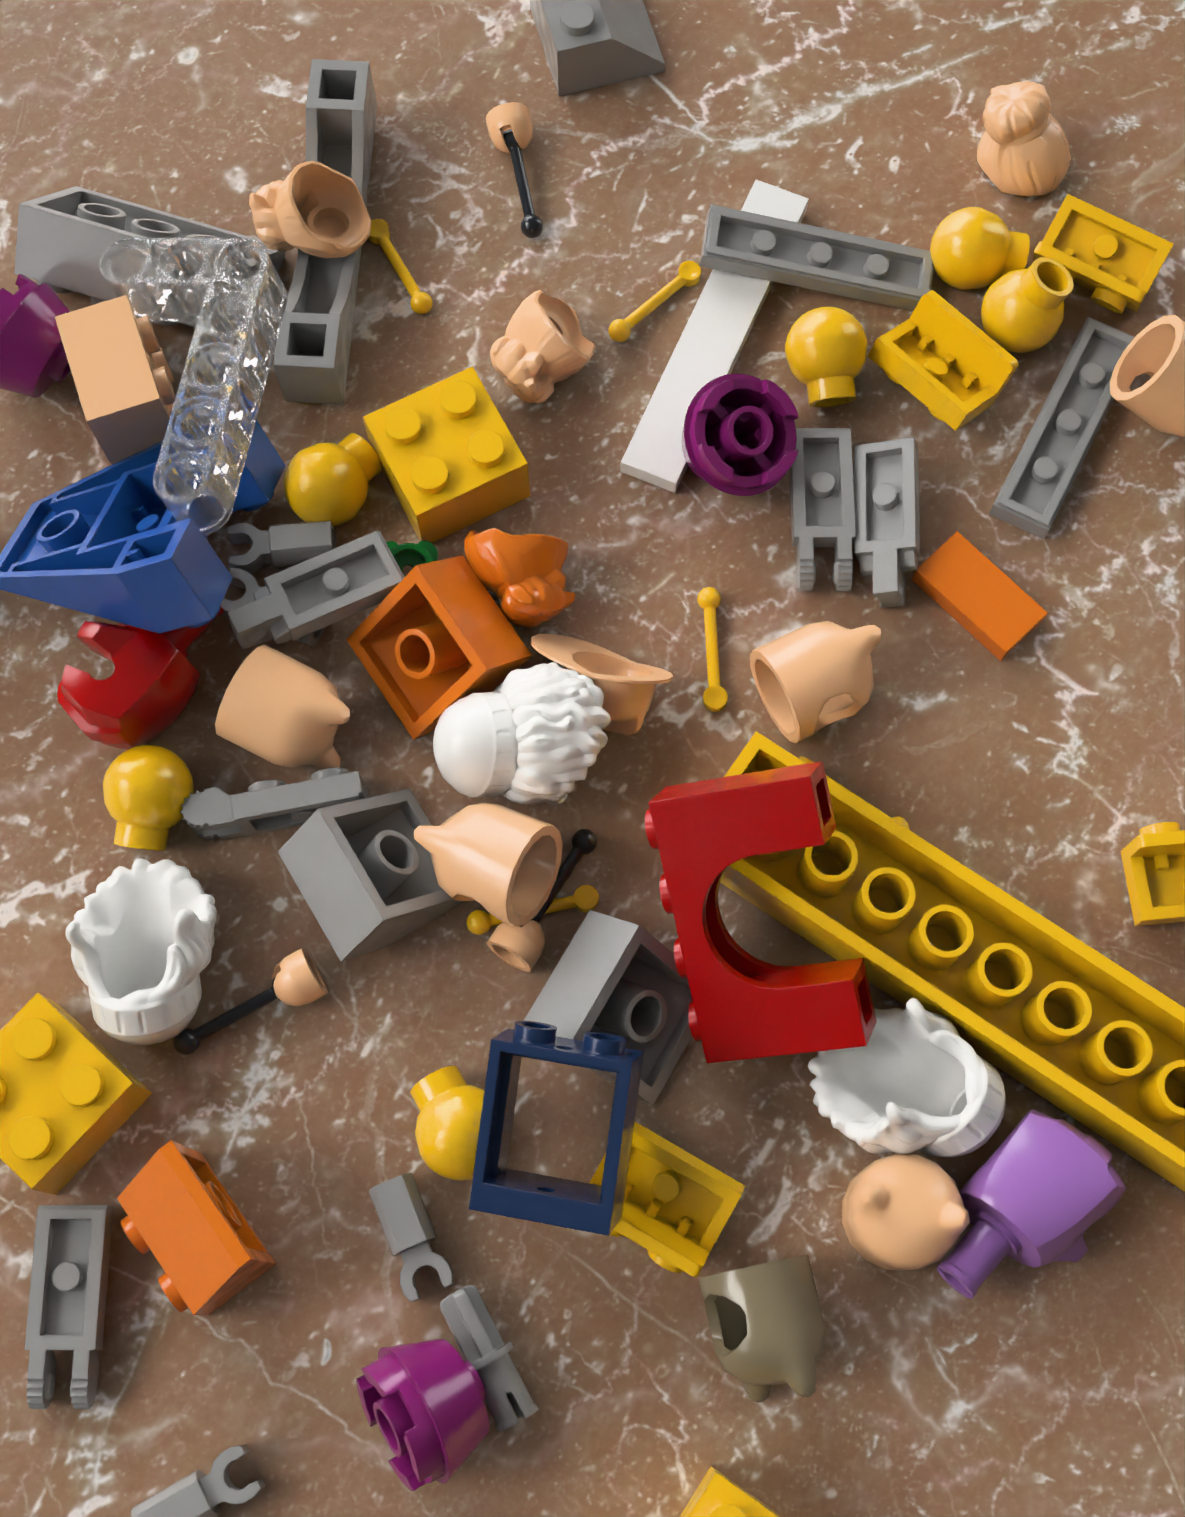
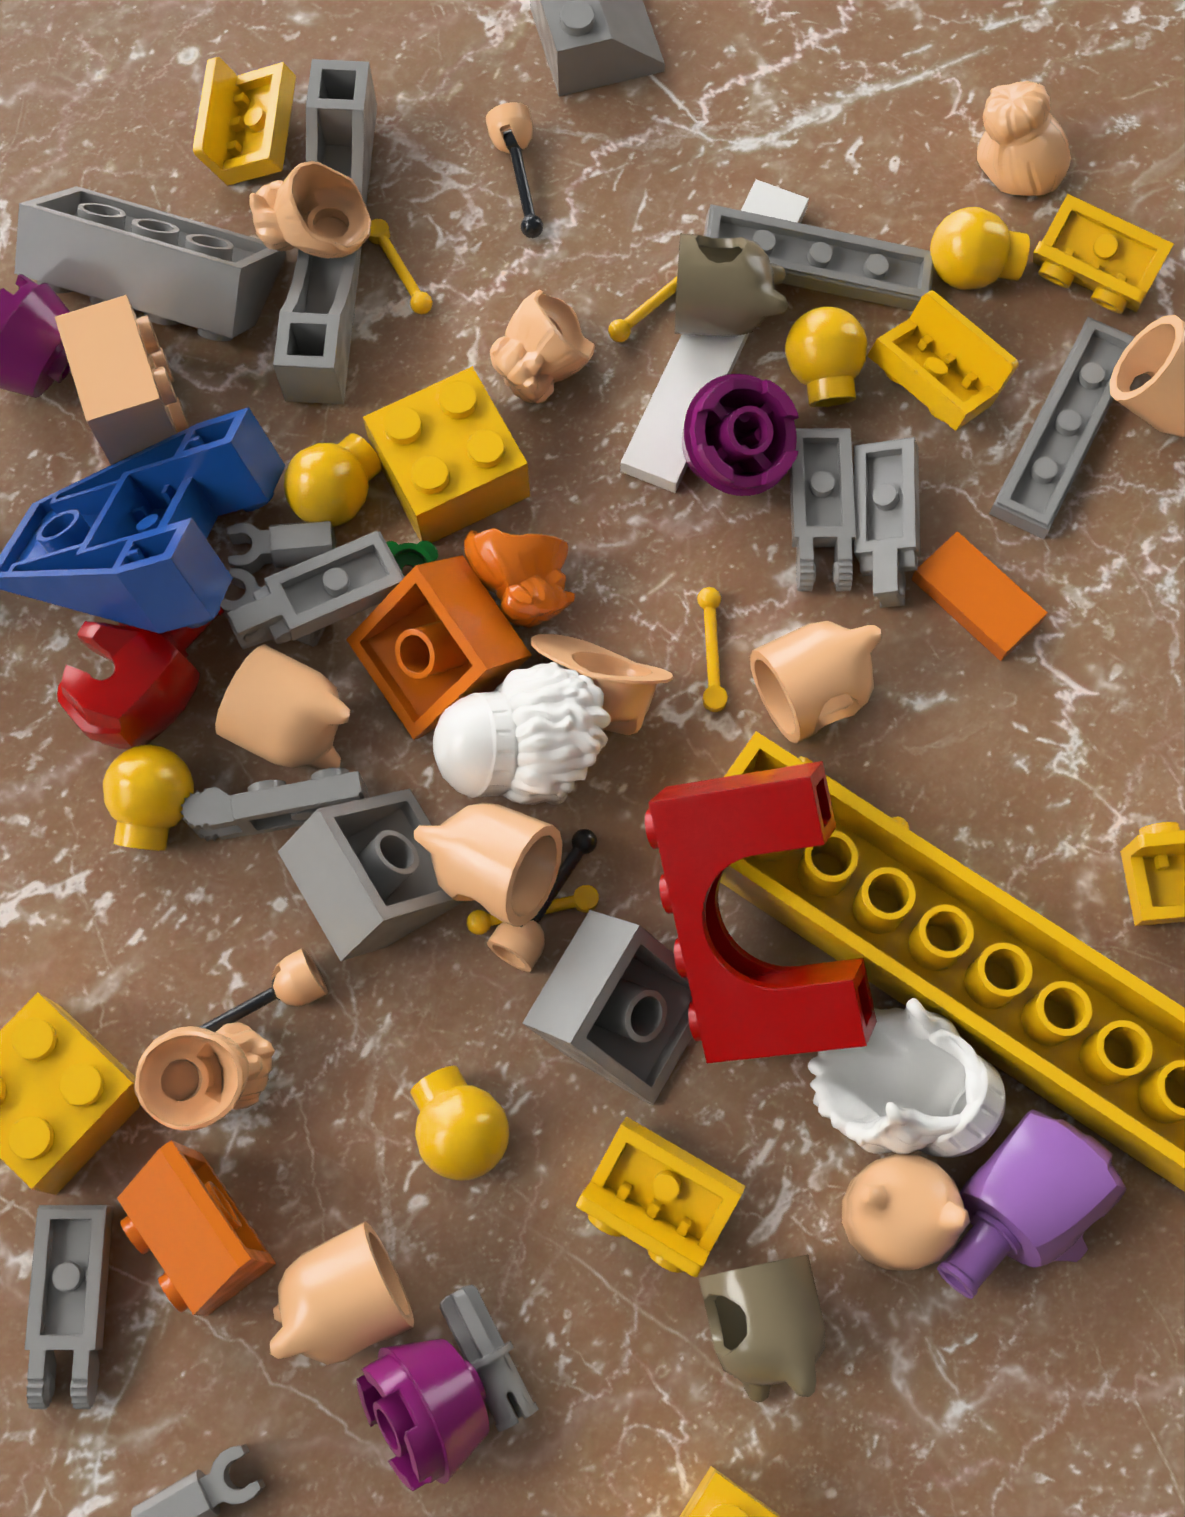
(144, 950): white hair -> none
(201, 1075): none -> light nougat hair
(238, 313): clear beam -> none
(244, 120): none -> yellow bracket
(340, 1299): none -> light nougat piece
(408, 1231): light grey bar -> none
(541, 1196): dark blue window -> none
(725, 286): none -> dark tan piece
(1027, 305): yellow piece -> none

